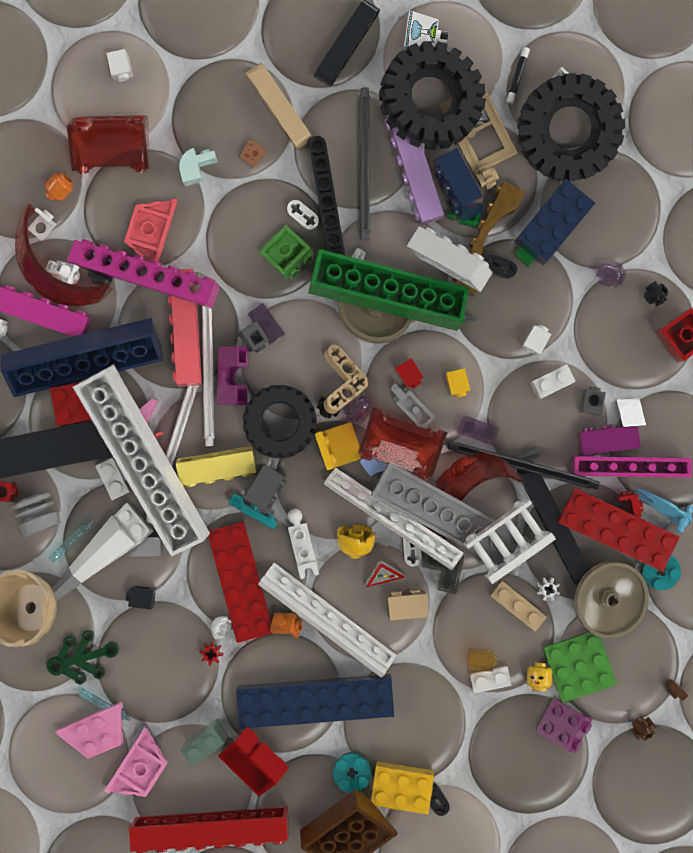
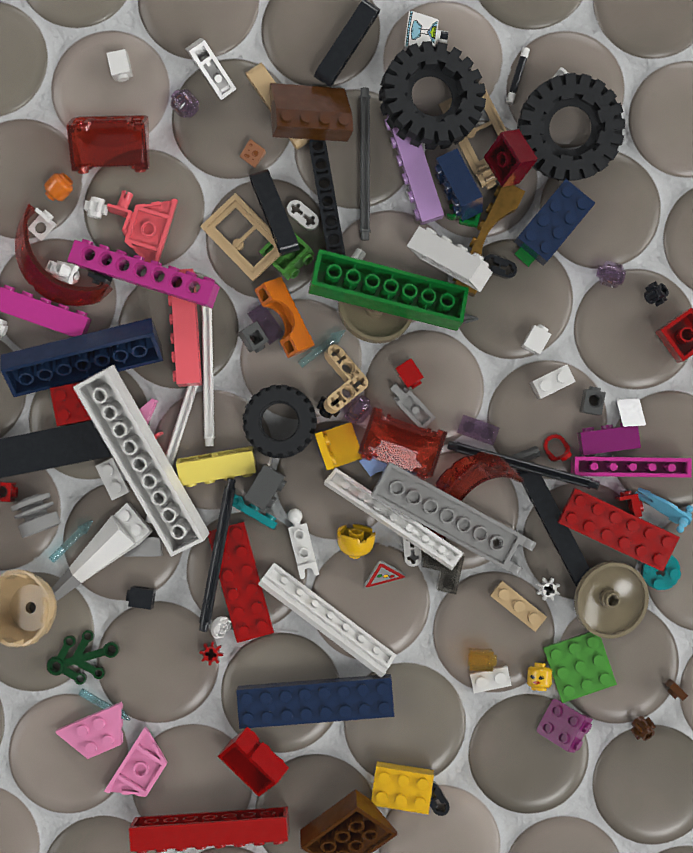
(95, 207): none -> white gear
(122, 209): none -> coral bracket
(184, 103): none -> head
(191, 163): light aqua brick -> none
(204, 742): sand green brick -> none
(210, 68): none -> white slope
(217, 555): none -> black piece
(229, 361): magenta arch -> none
(233, 249): none -> tan door
(274, 212): none -> black beam
(275, 295): none -> orange arch
(286, 624): orange bracket -> none
(310, 112): none -> reddish brown slope
(335, 337): none -> clear light blue piece
(343, 765): teal plate -> none
(407, 605): tan brick -> none
(457, 383): yellow brick -> none
(510, 157): none -> dark red brick
(526, 549): white fence -> none
(567, 454): none -> red piece

